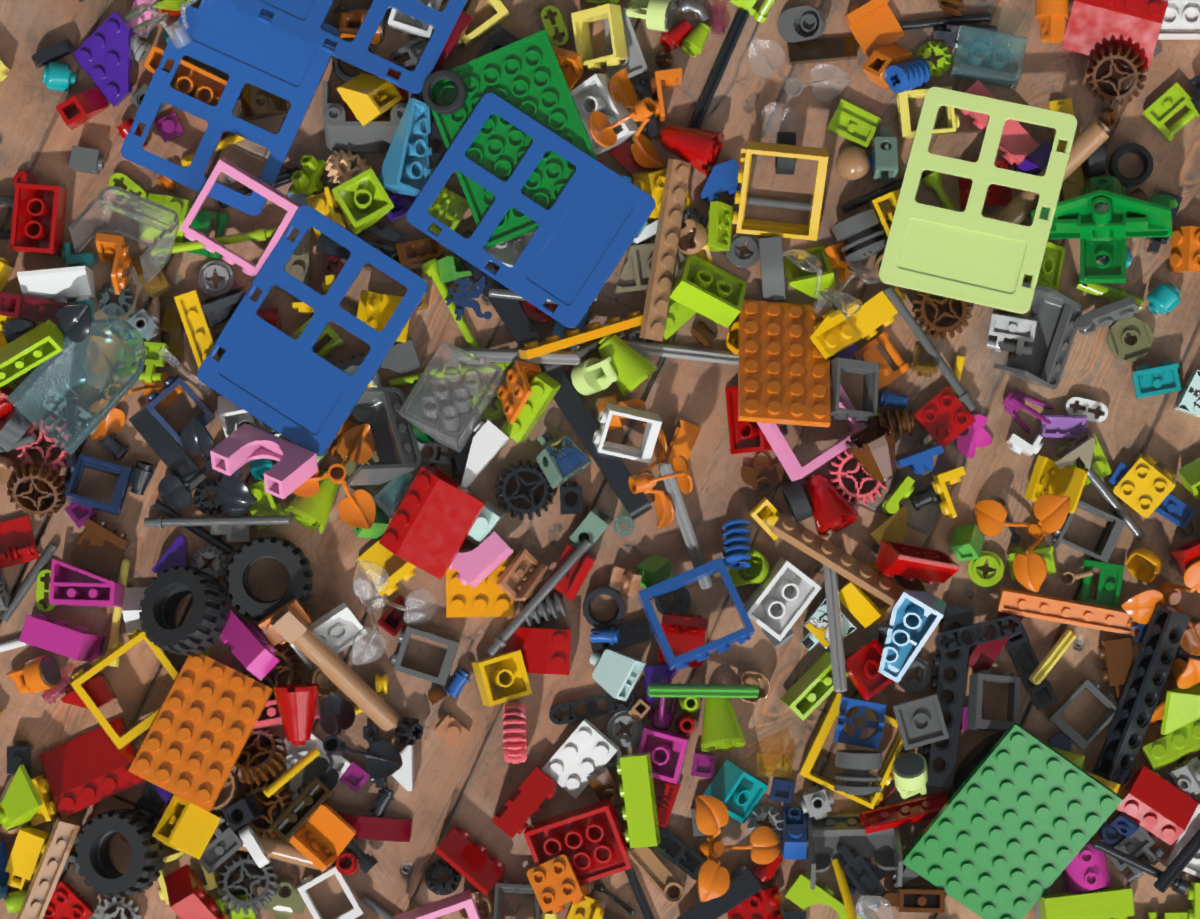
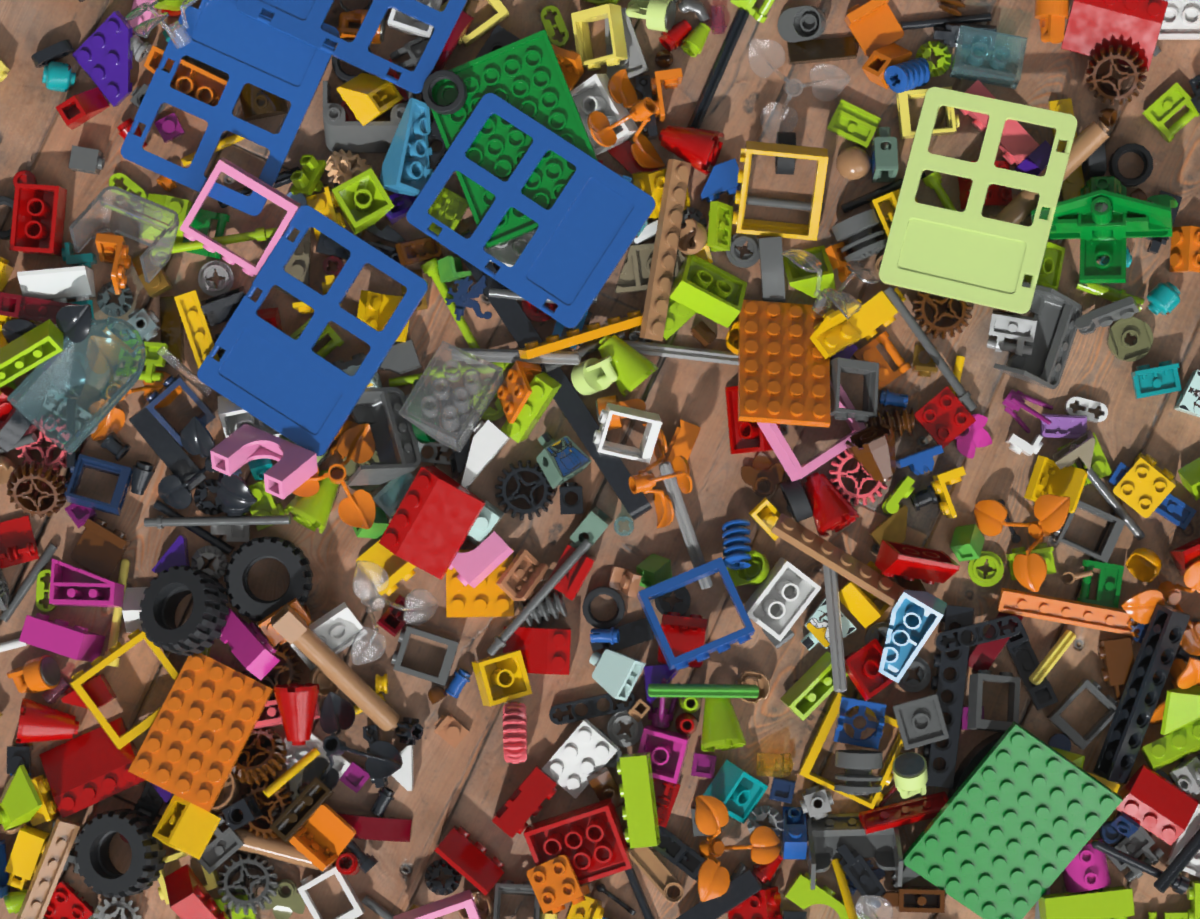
(44, 723): none -> red cone
(254, 846): white beam -> none

